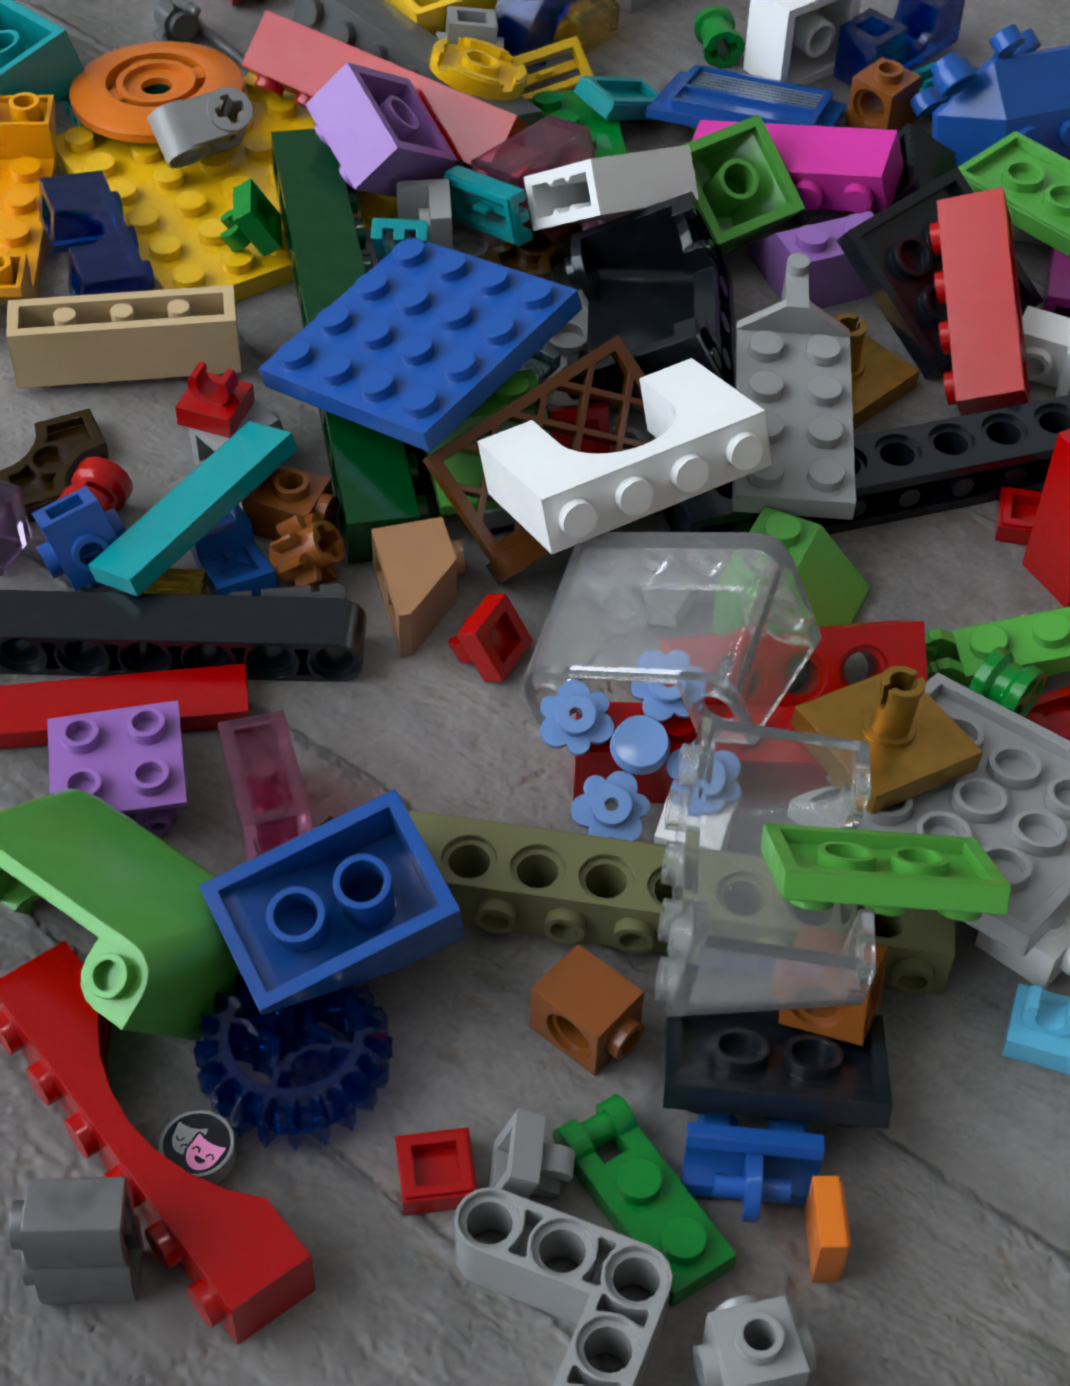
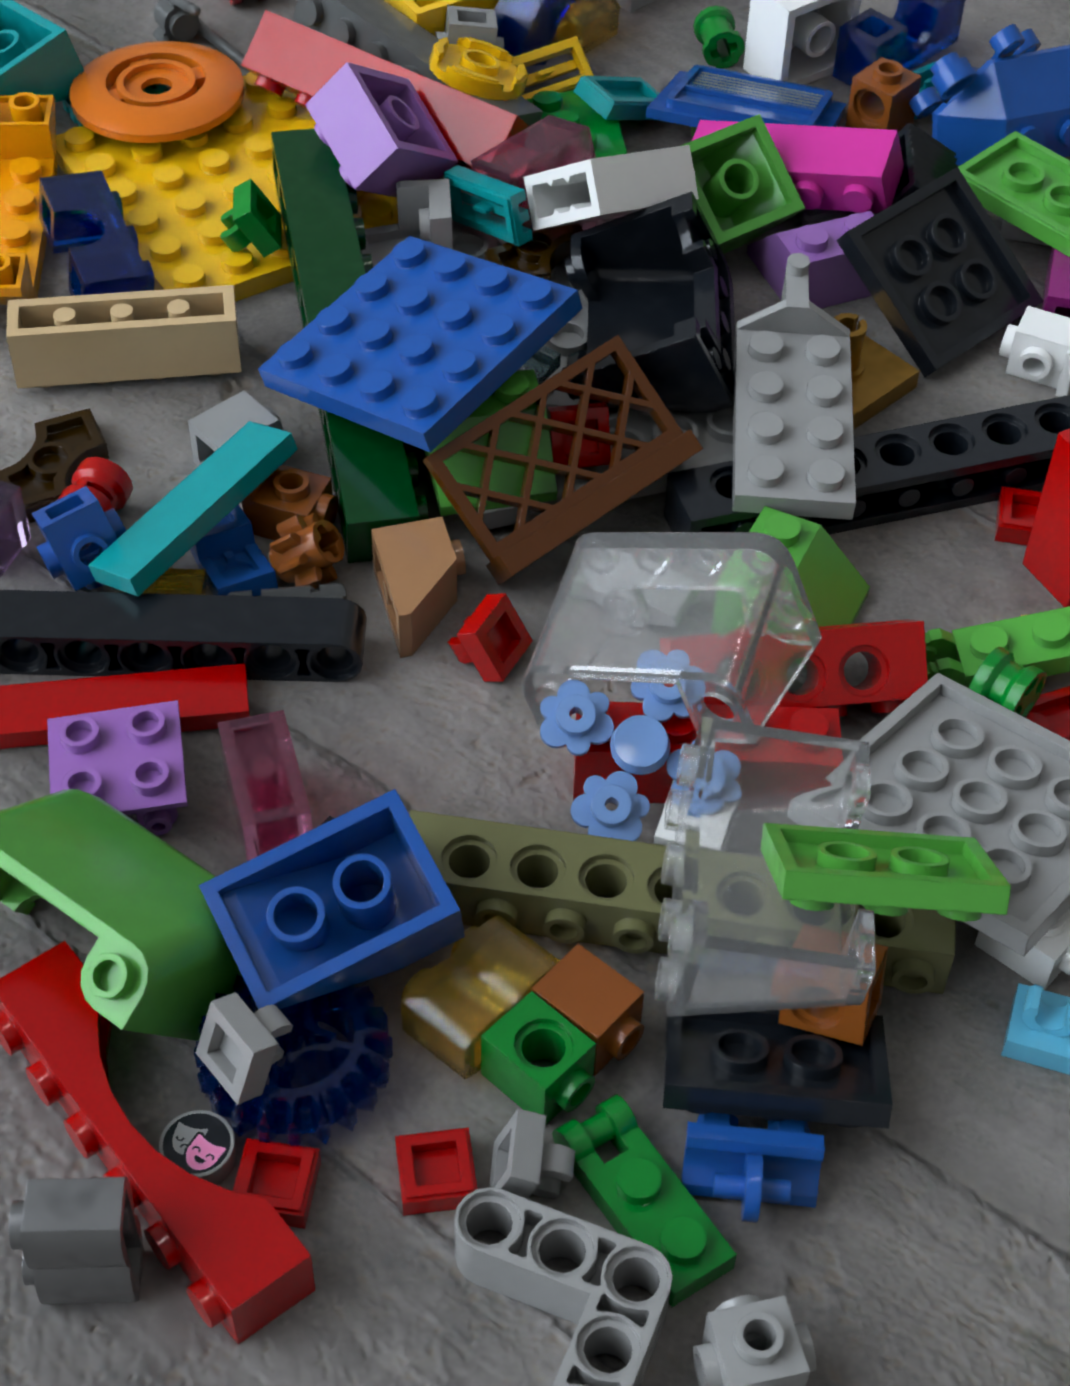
(191, 126): light grey piece -> none
(214, 402): red tile -> none
(241, 1045): none -> light grey tile
(281, 1175): none -> red tile
(400, 227): teal tile -> none
(471, 991): none -> clear yellow brick
(532, 1033): none -> green brick
(568, 496): white arch -> none
(827, 1228): orange tile -> none
(908, 734): pearl gold tile -> none
(981, 302): brick -> none

